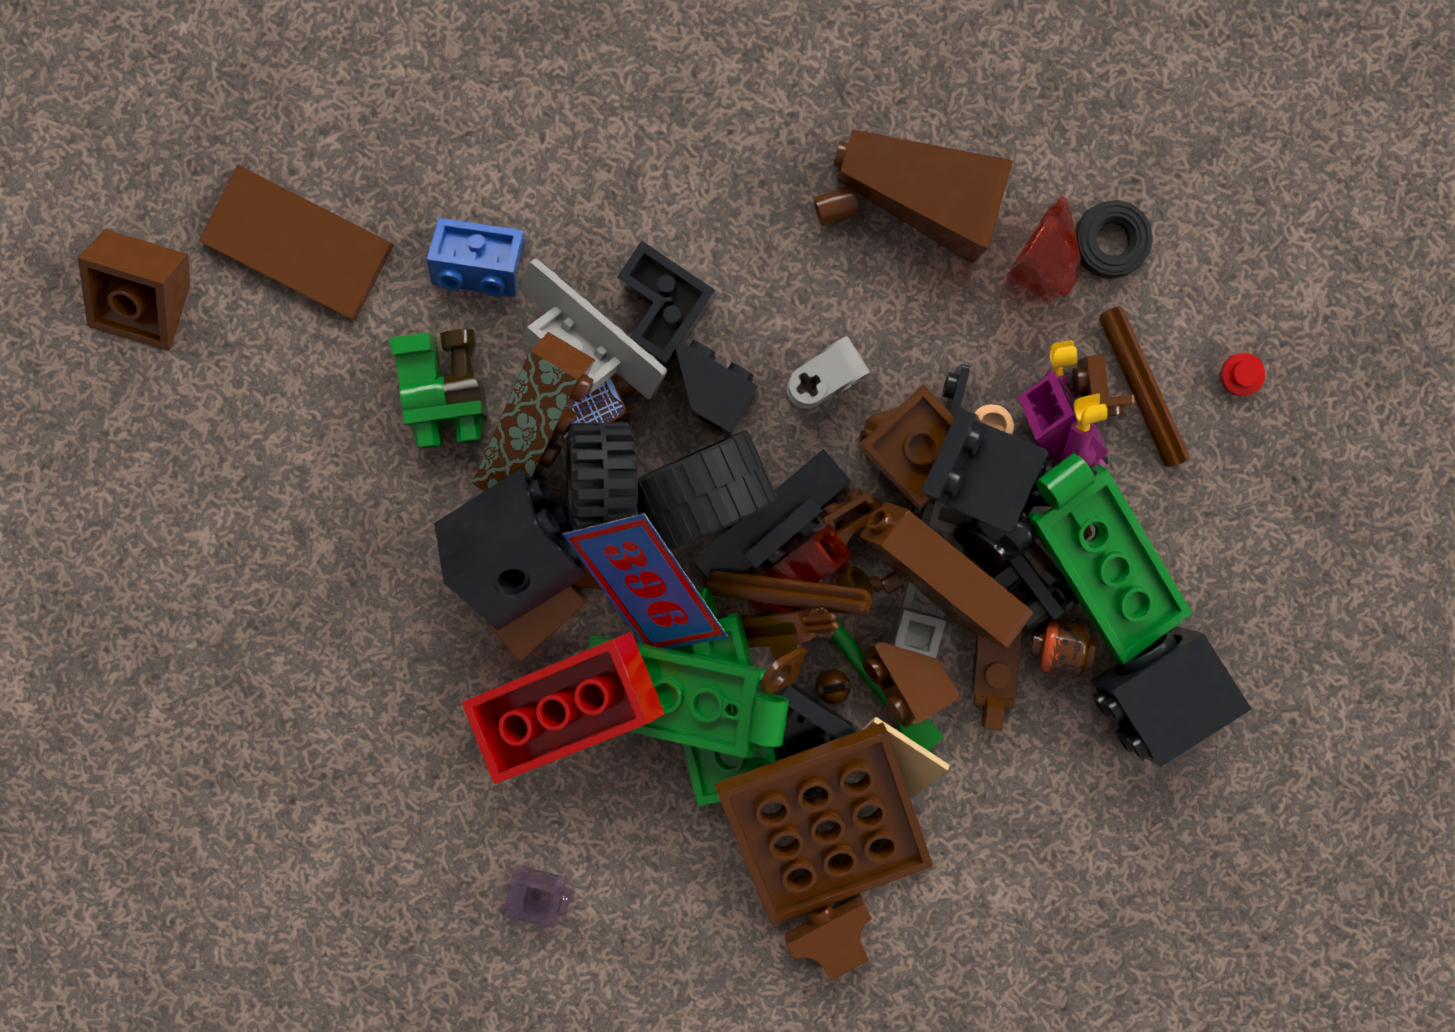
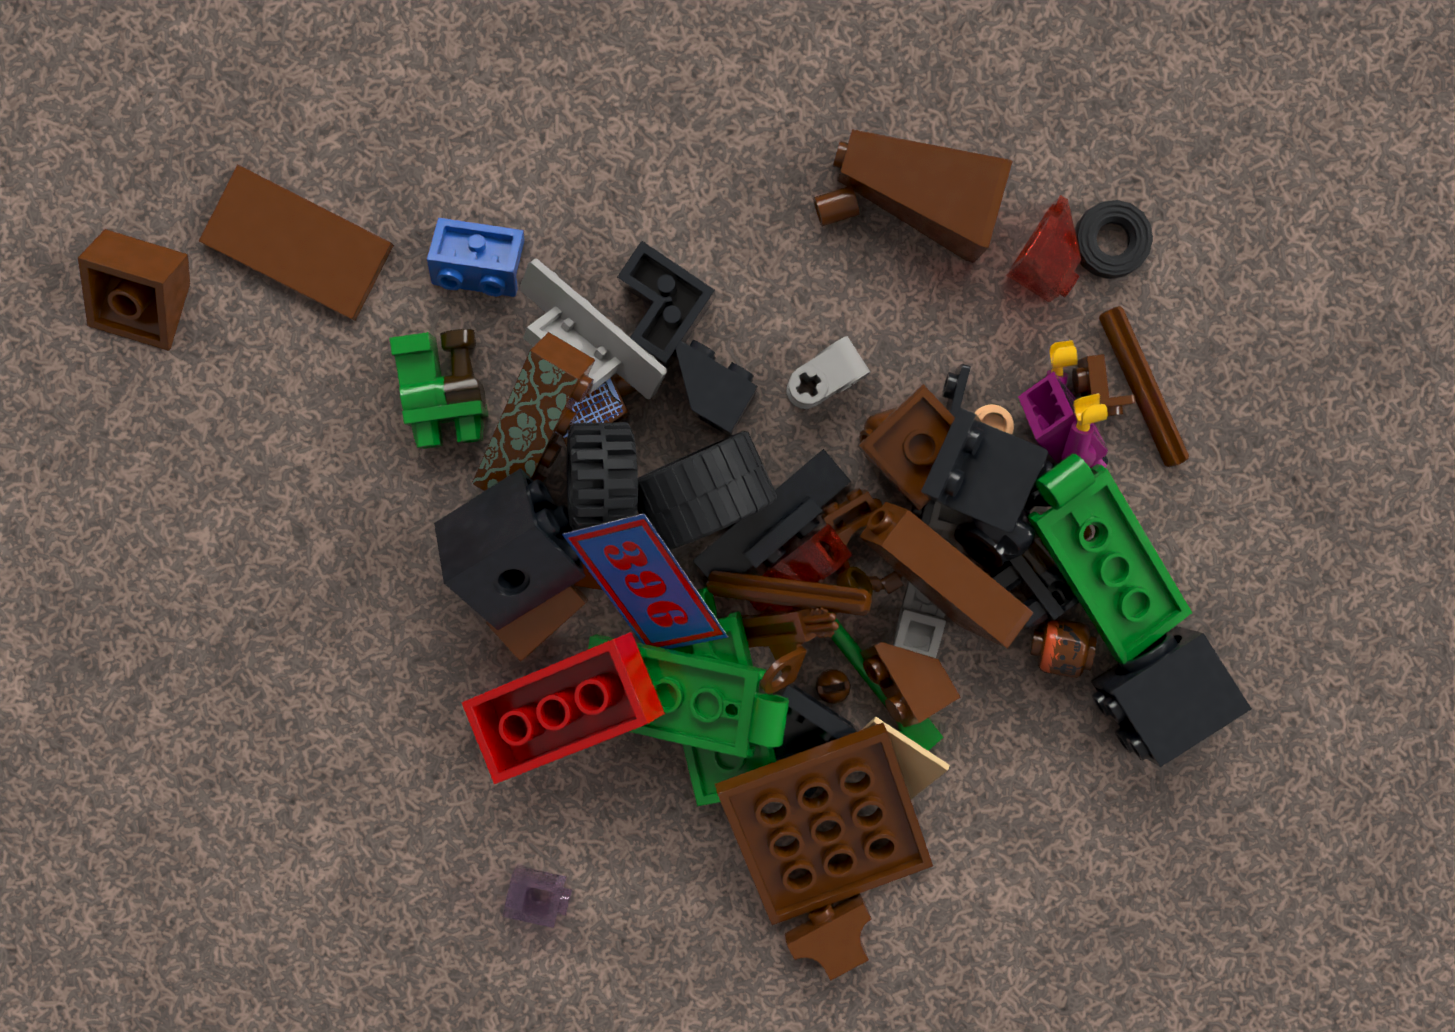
(995, 679): reddish brown hinge -> none
(1242, 374): red plate -> none

